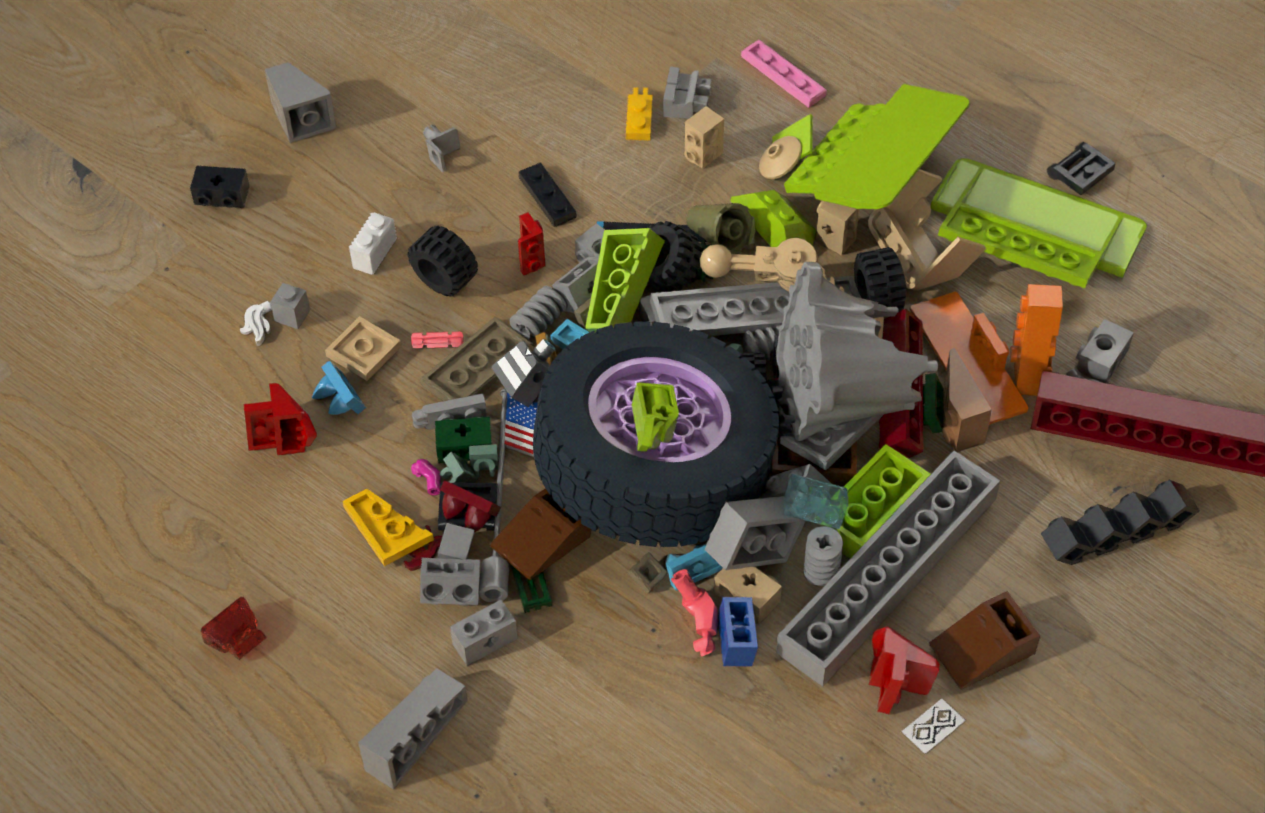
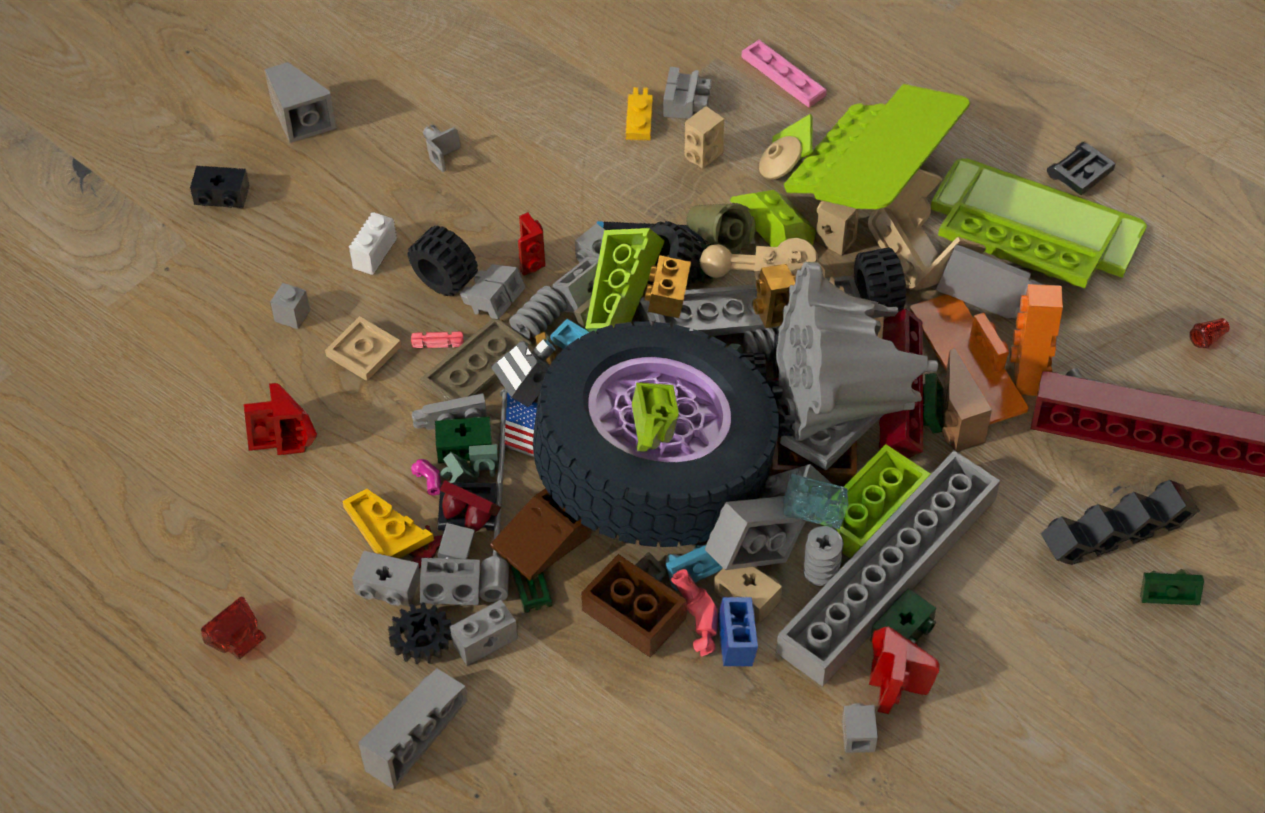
(256, 322): white piece -> none
(334, 382): dark azure tile -> none
(386, 579): none -> light grey brick
(420, 633): none -> black gear
(494, 290): none -> light grey hips
(547, 194): black plate -> none
(634, 605): none -> reddish brown brick
(669, 286): none -> pearl gold brick
(773, 294): none -> pearl gold brick
(859, 728): none -> light grey brick
(909, 617): none -> dark green brick
(933, 726): white sticker -> none
(984, 282): none -> light grey tile
(986, 641): reddish brown slope -> none
(1104, 351): light grey brick -> none
(1172, 588): none -> dark green tile
(1207, 333): none -> clear red cone

